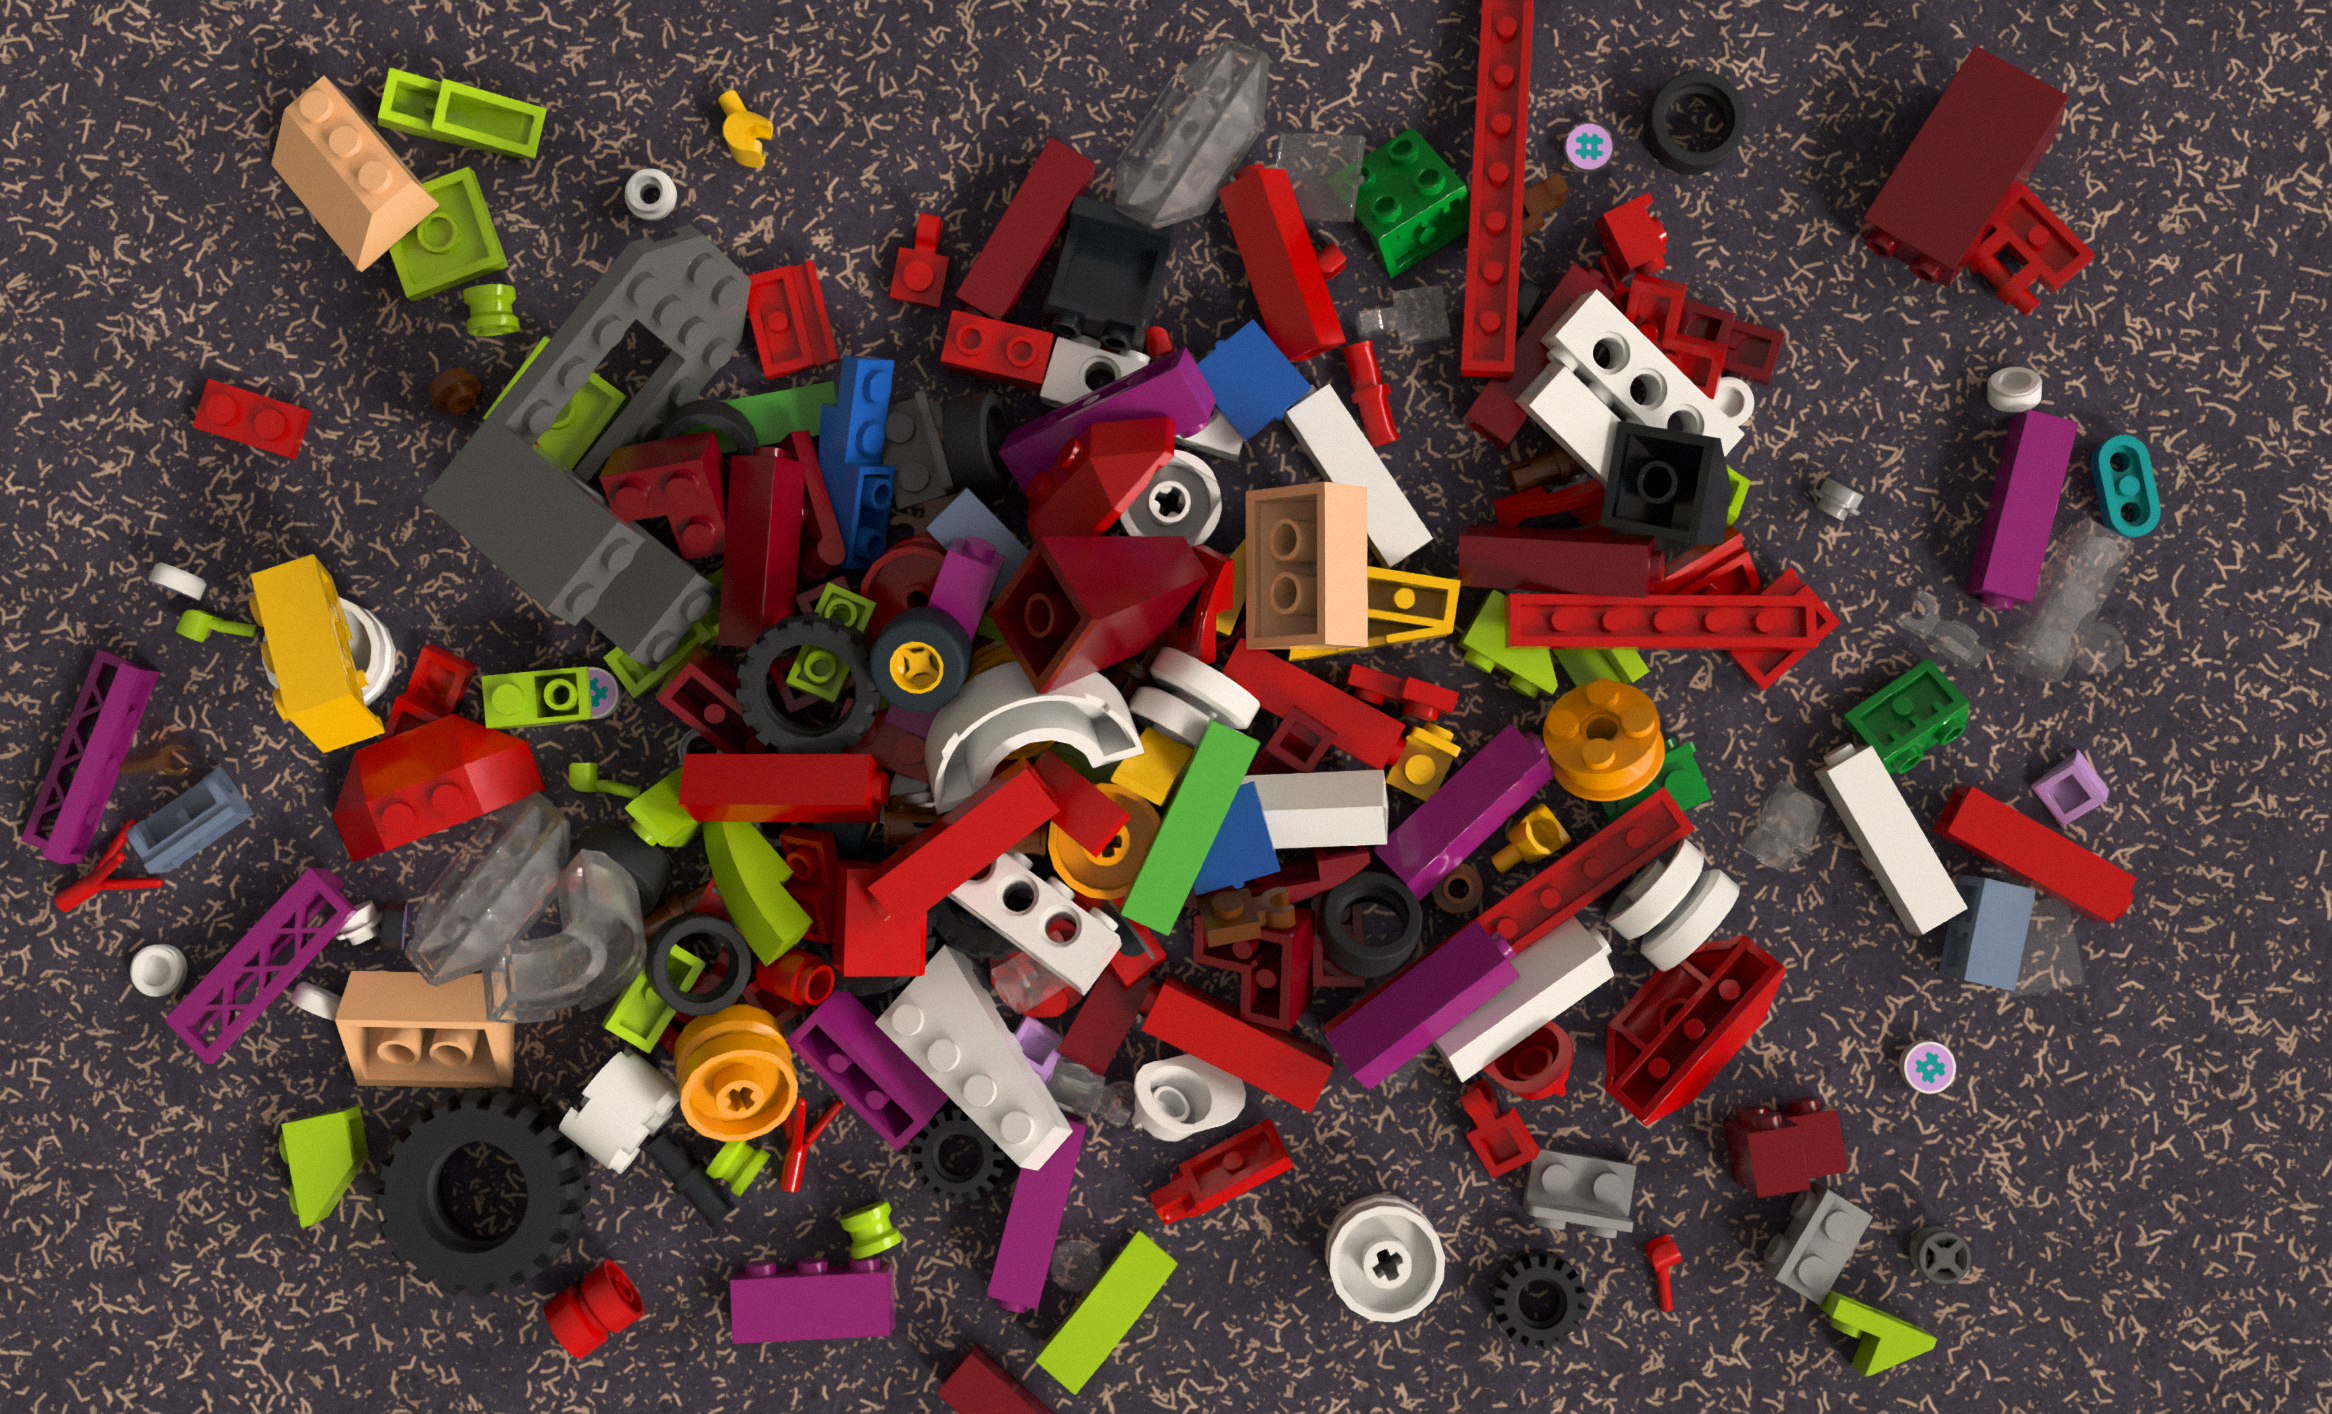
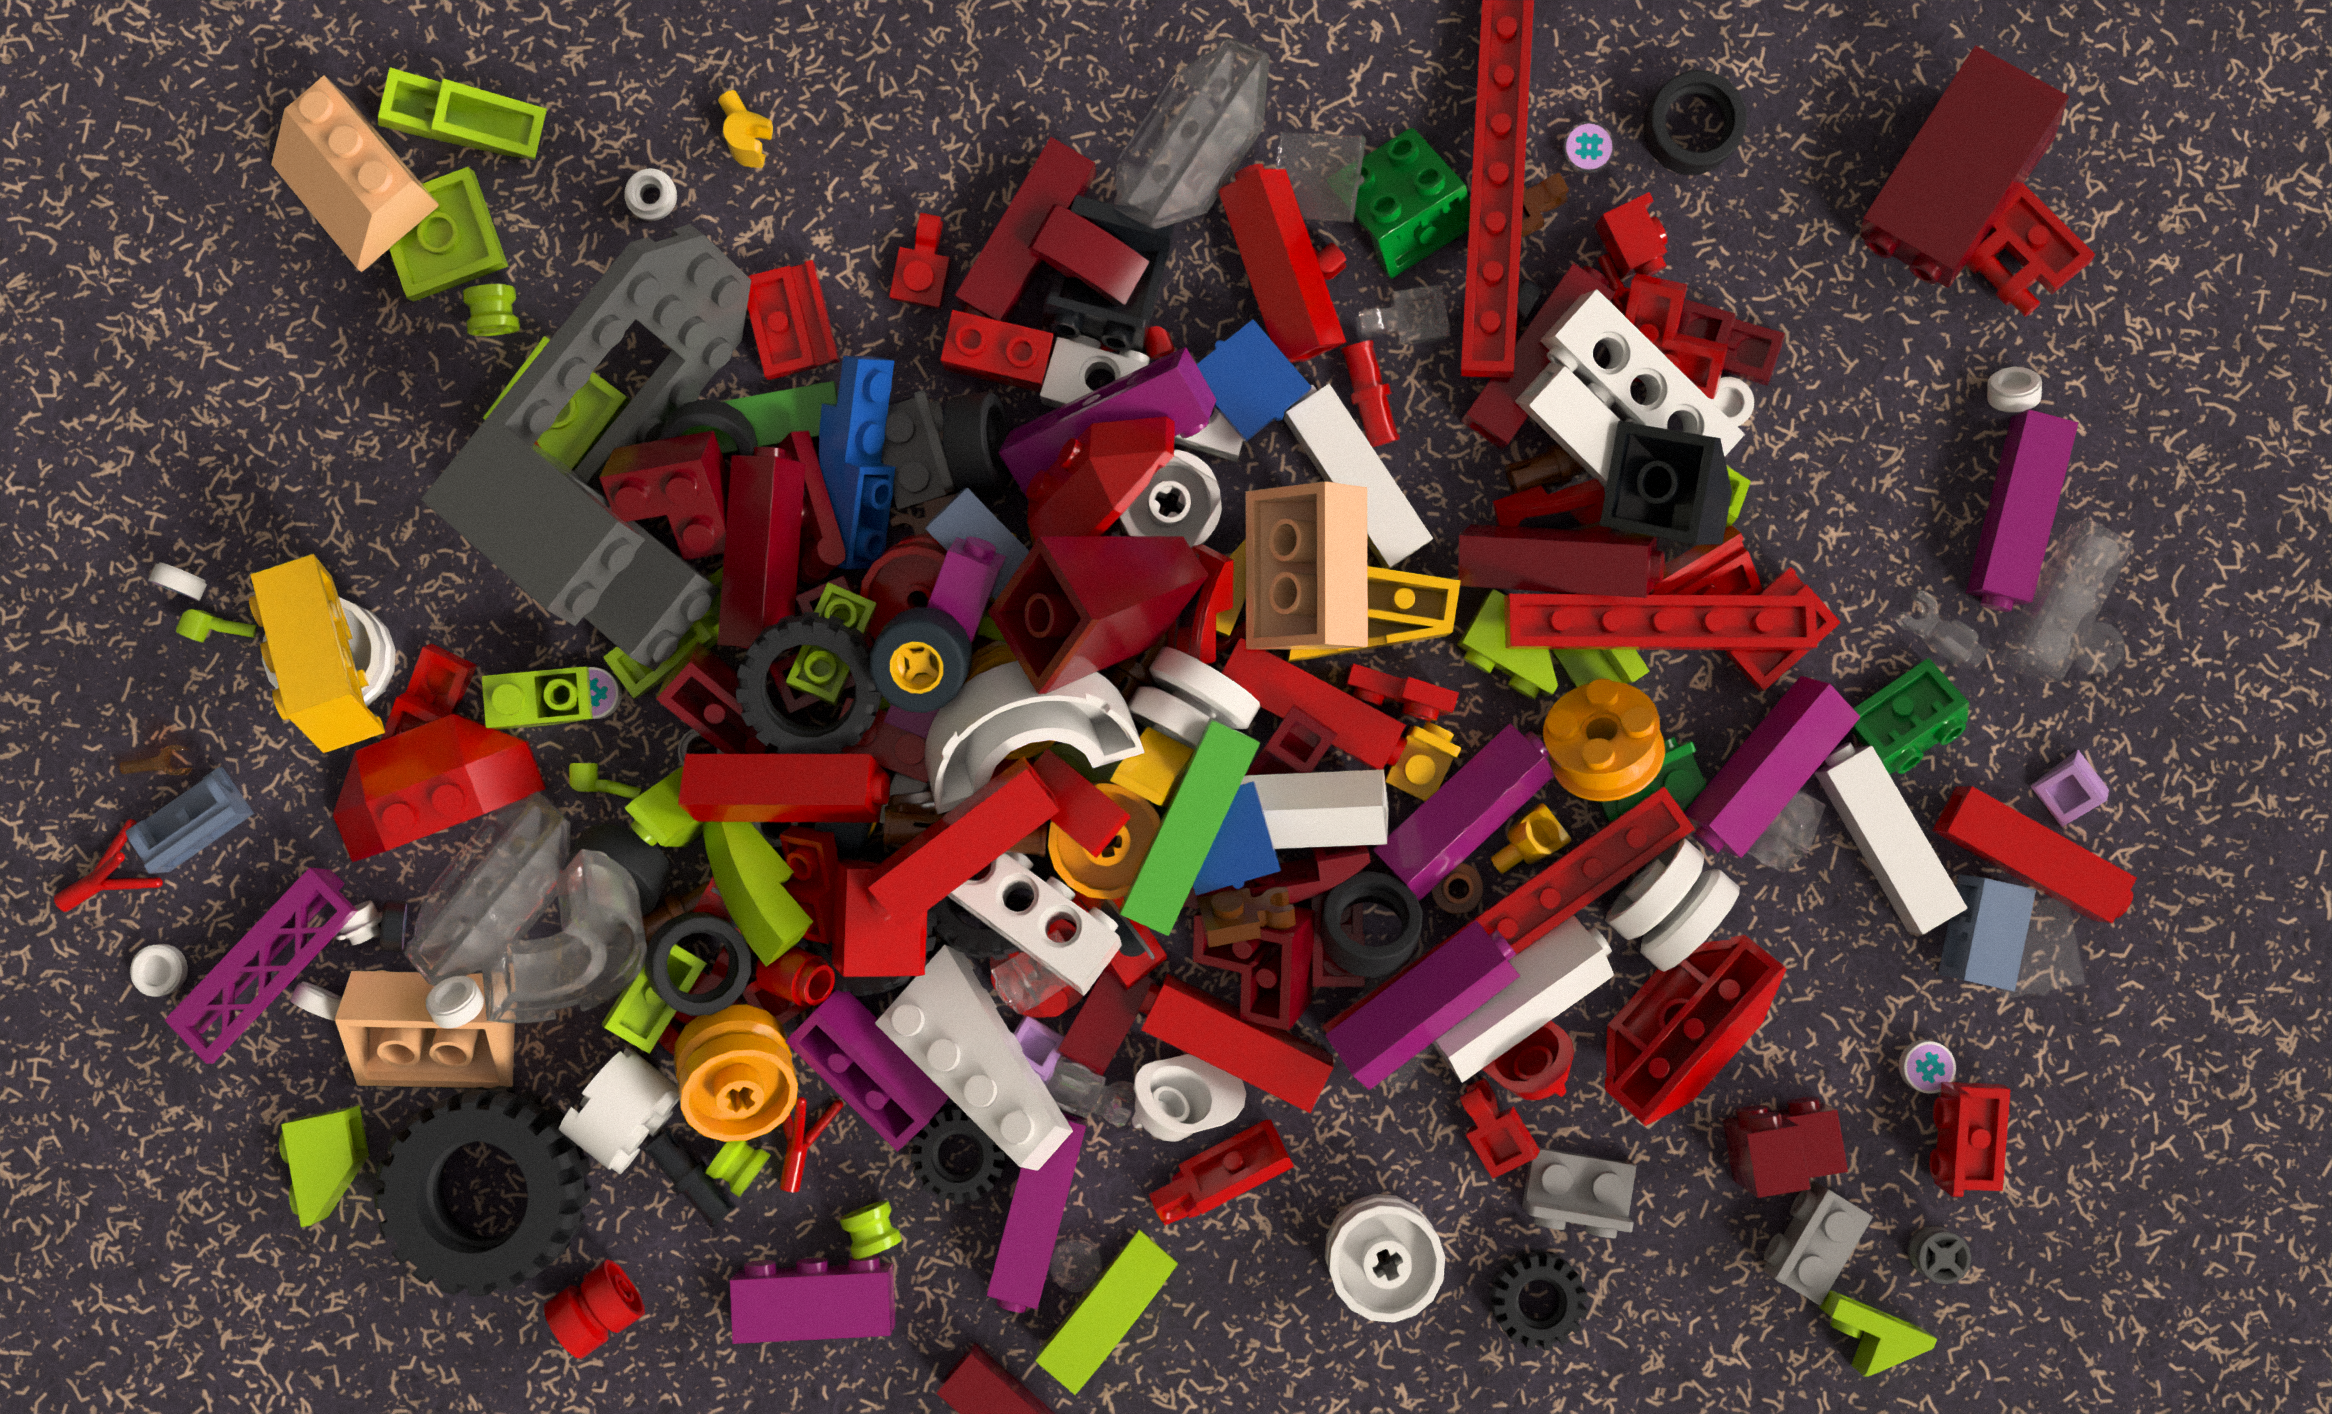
(99, 758): magenta fence -> none
(251, 419): red plate -> none
(454, 391): reddish brown plate -> none
(454, 1001): none -> white tile
(1088, 253): none -> dark red slope
(1663, 1254): red hand -> none
(1770, 767): none -> magenta brick
(1838, 499): light grey plate -> none
(1970, 1137): none -> red bracket
(2131, 486): teal plate -> none

